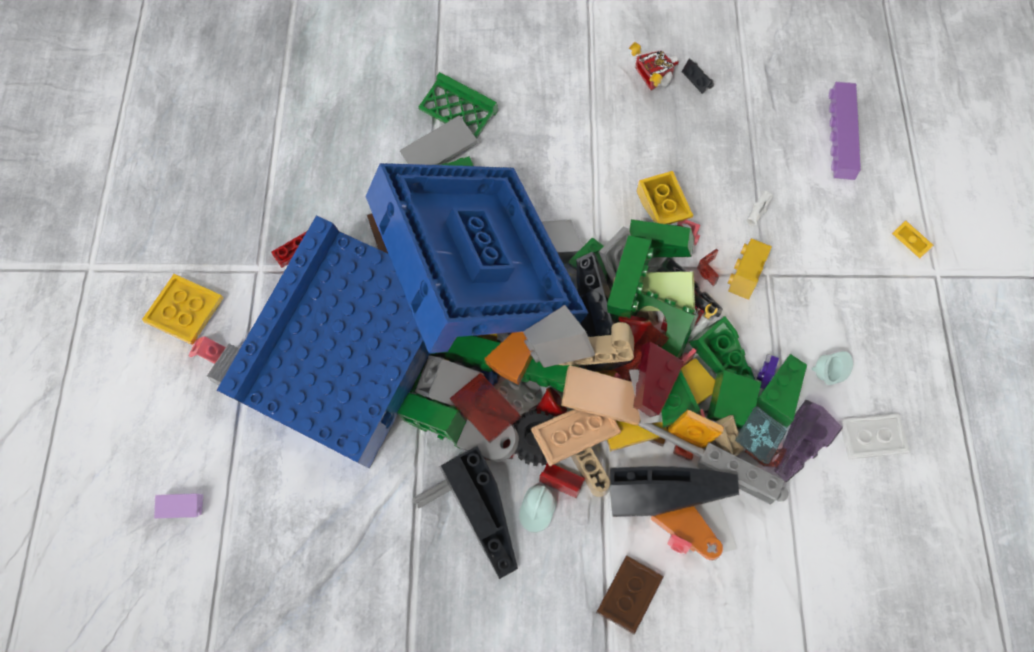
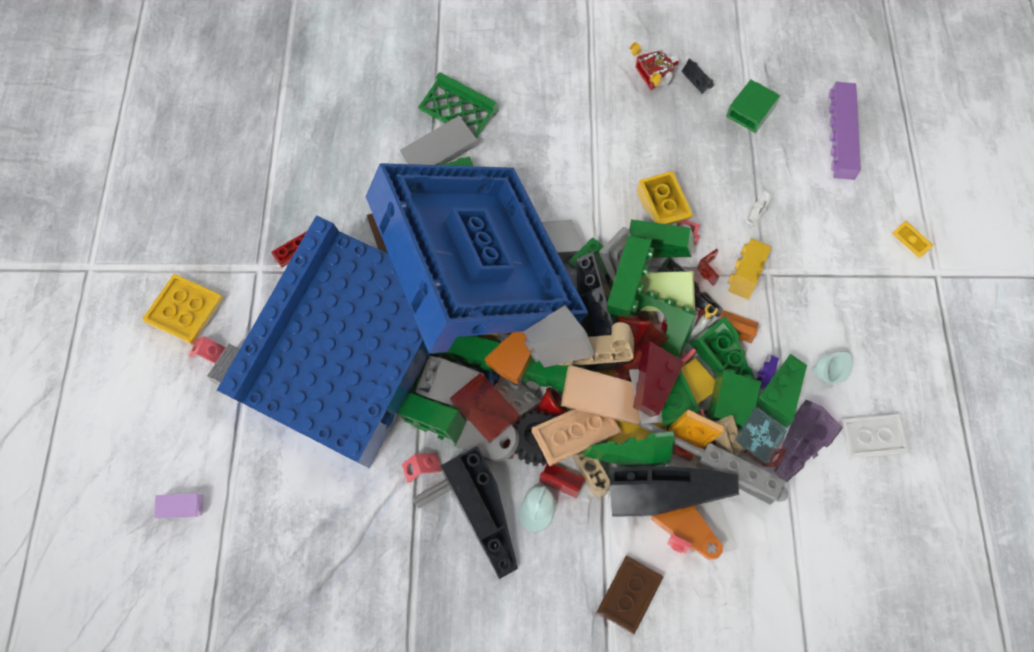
(423, 464): none -> coral bracket
(650, 451): none -> green wedge
(745, 327): none -> orange panel
(753, 106): none -> green brick

